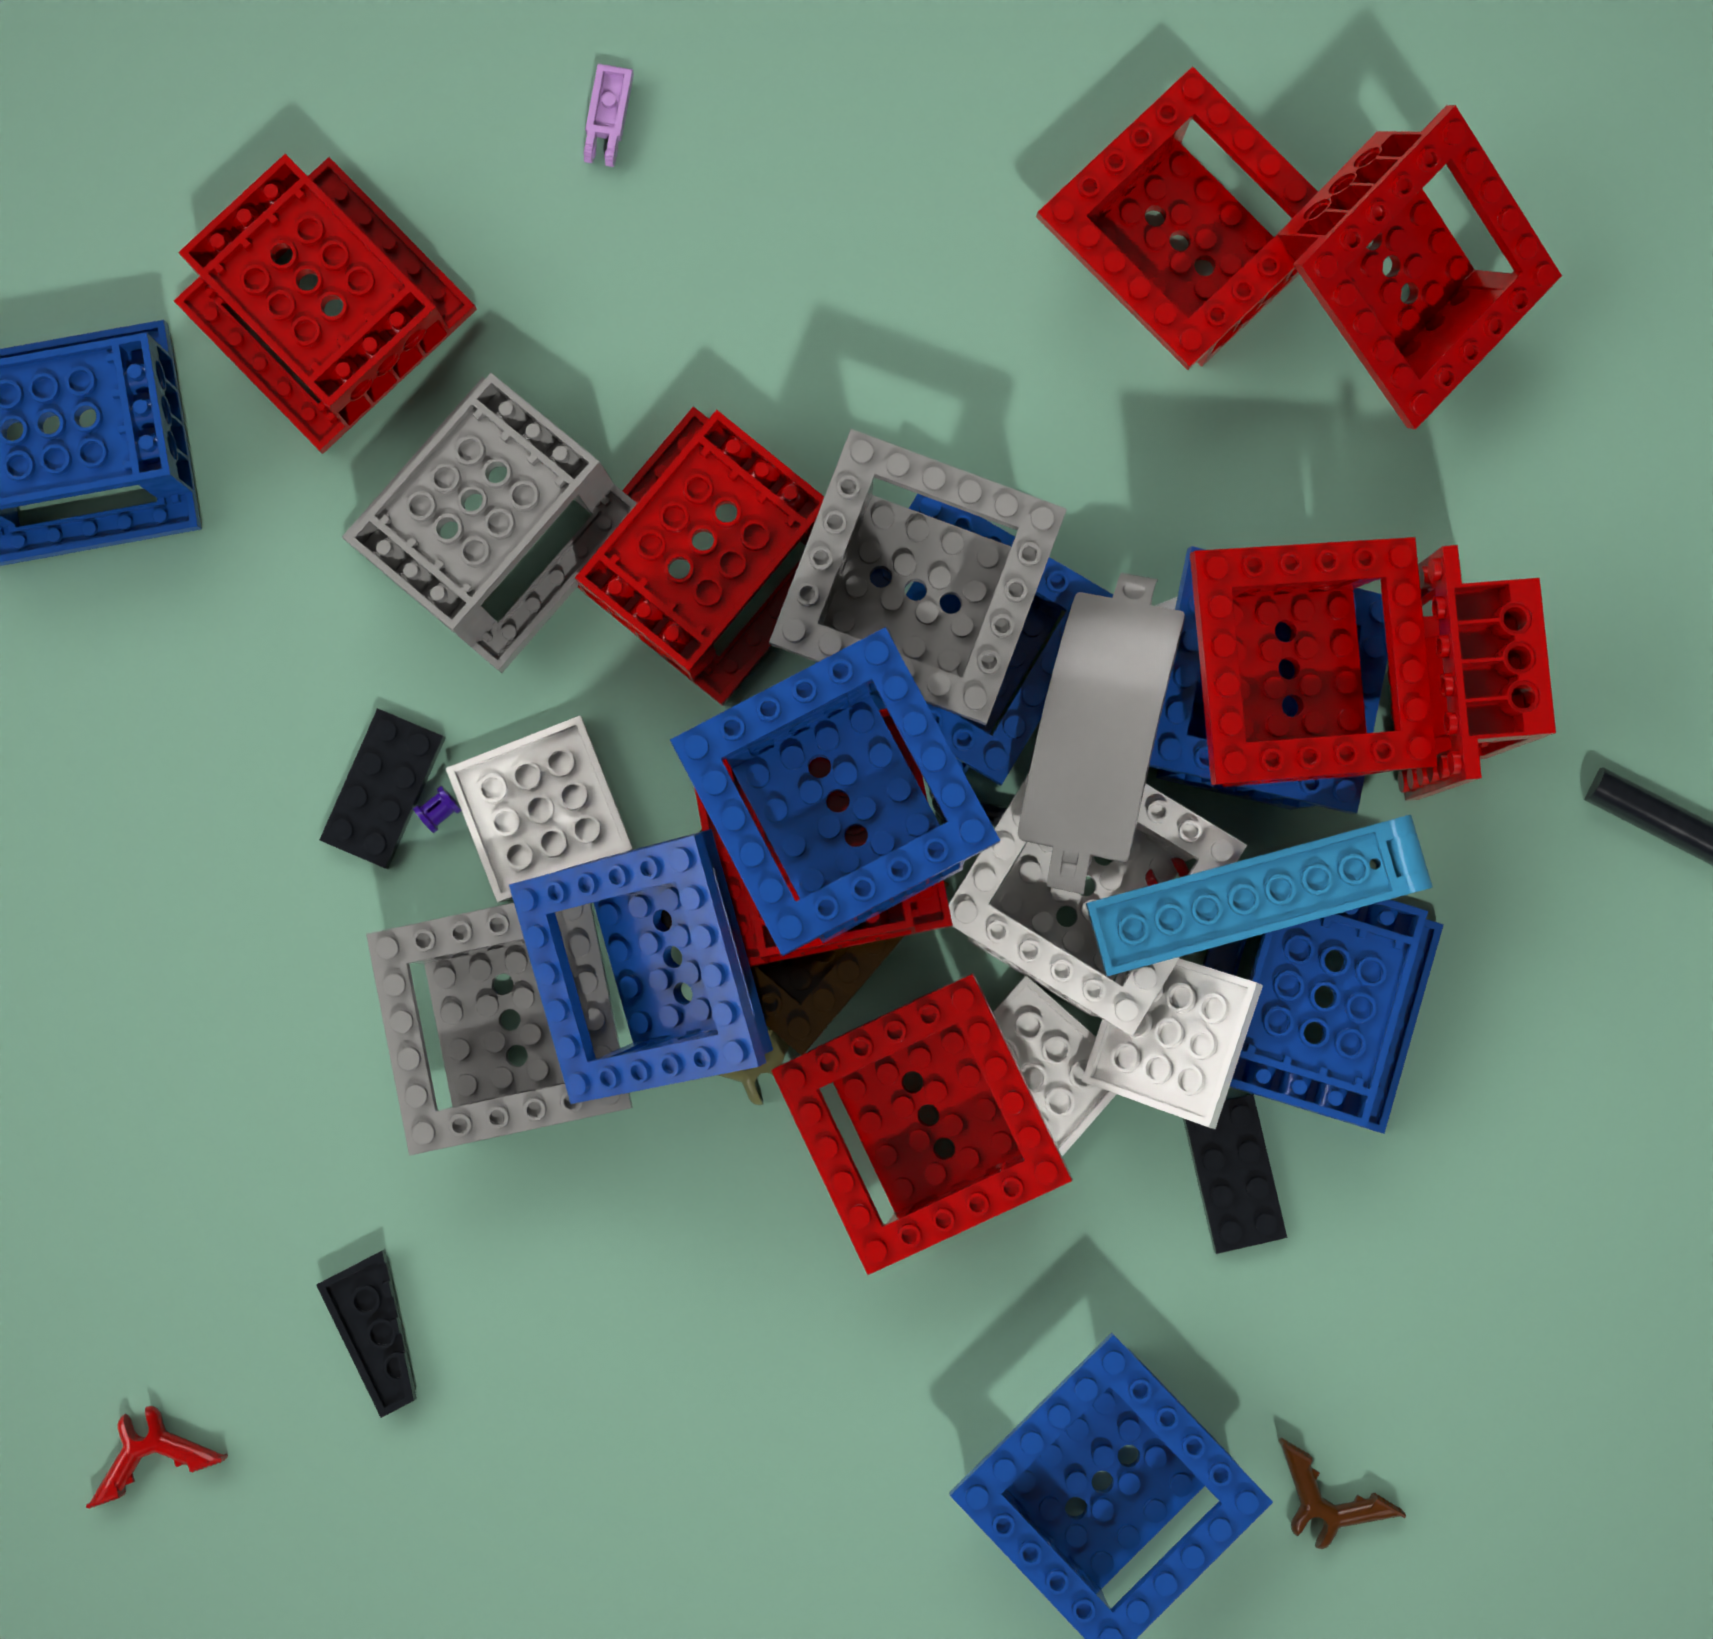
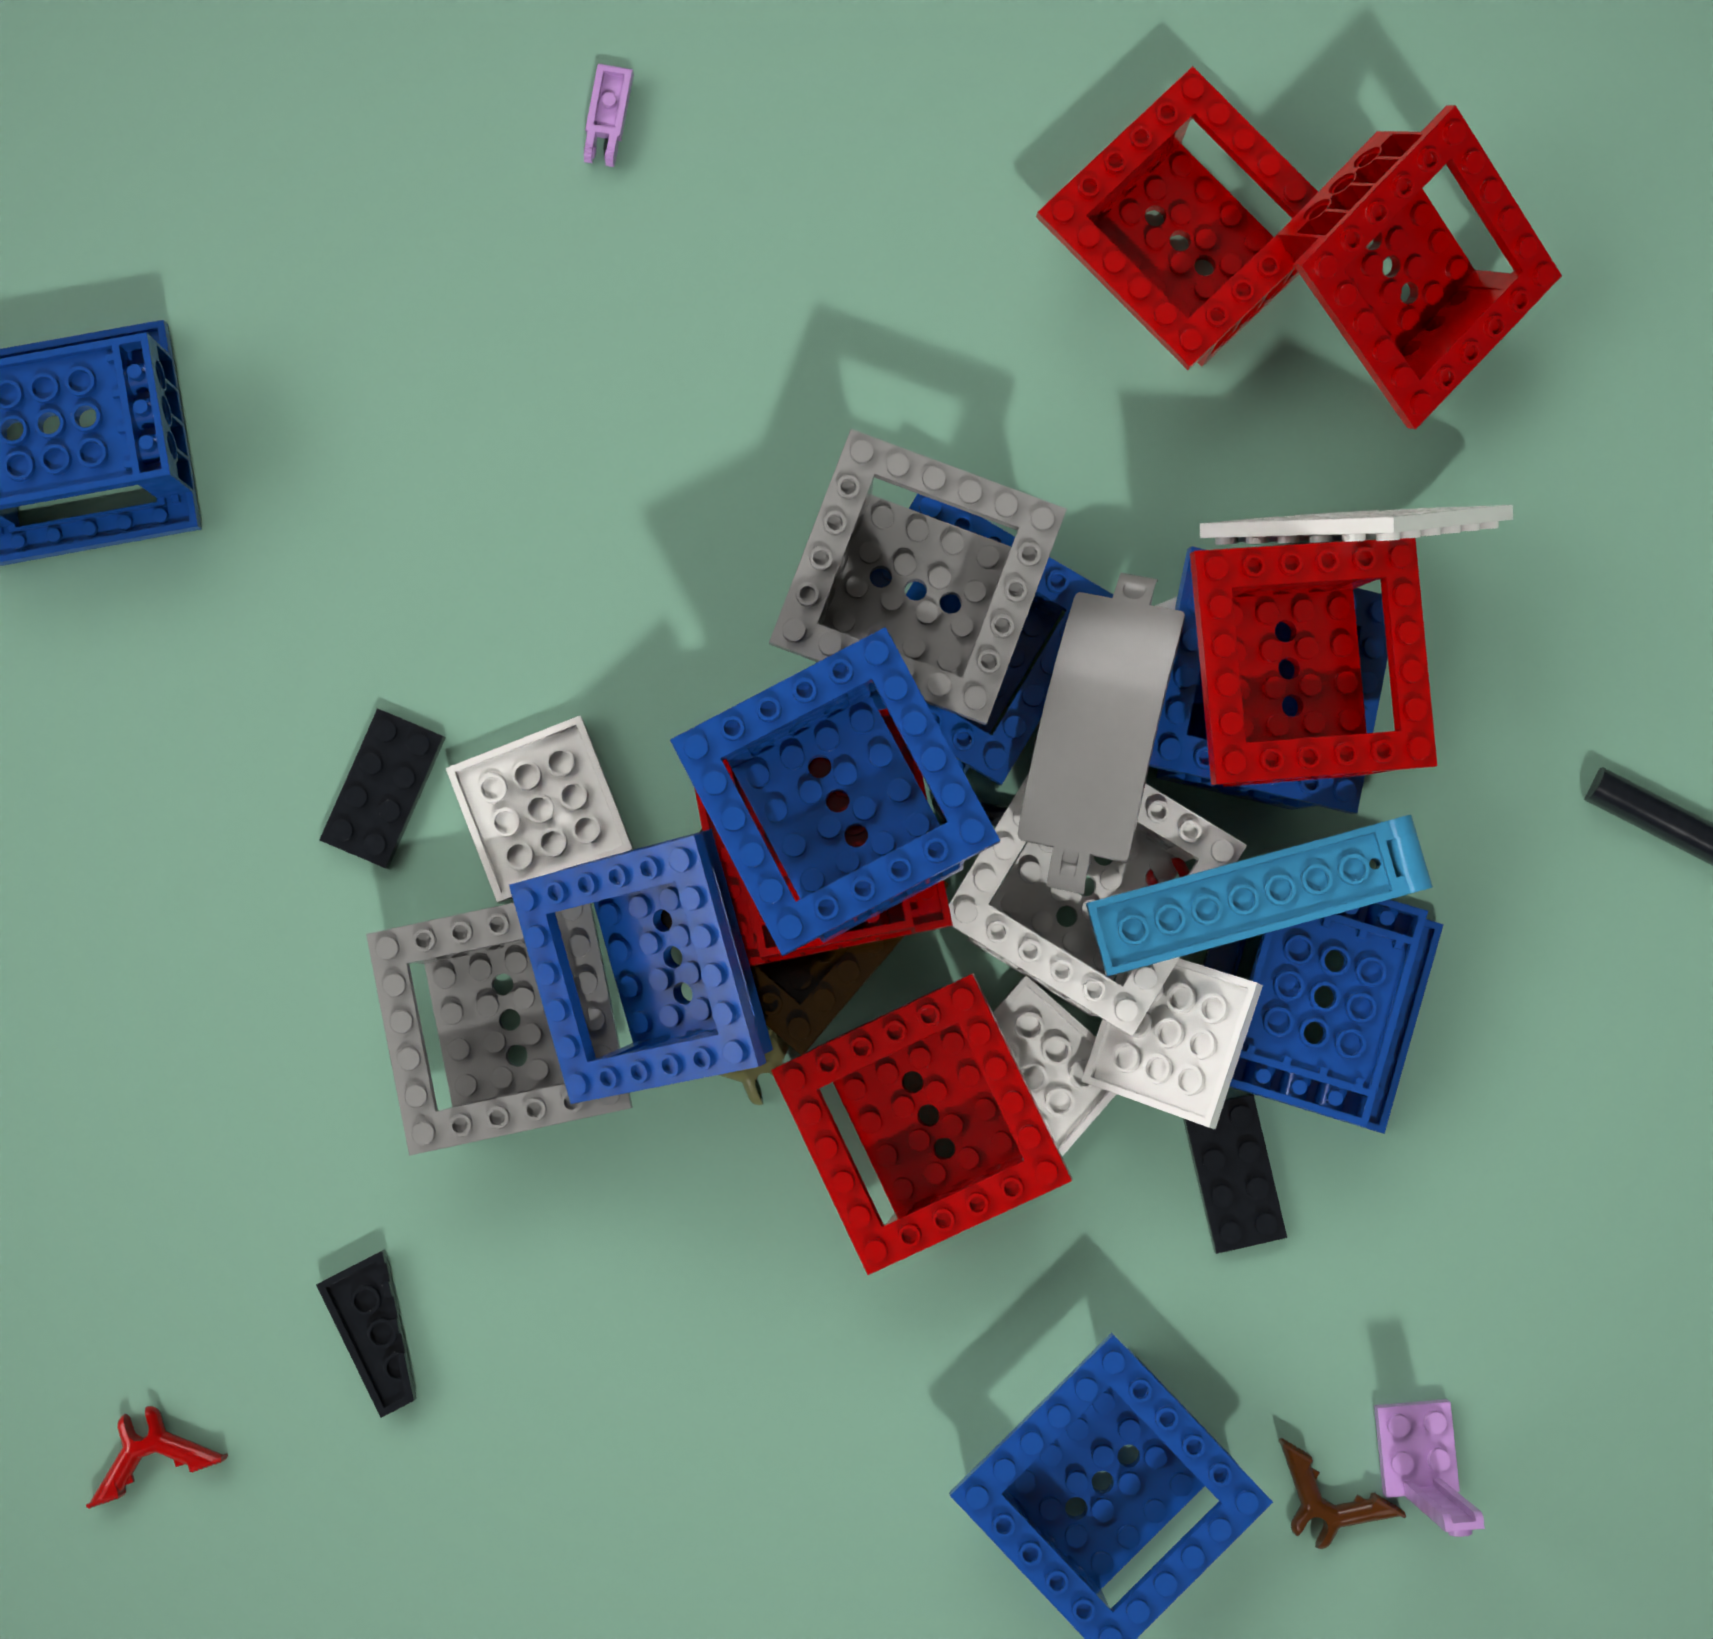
(390, 292): red plate -> none
(437, 809): dark purple bush -> none
(459, 573): light grey plate -> none
(677, 497): red plate -> none
(1357, 525): none -> white plate
(1421, 1463): none -> lavender bracket
(1483, 672): red plate -> none

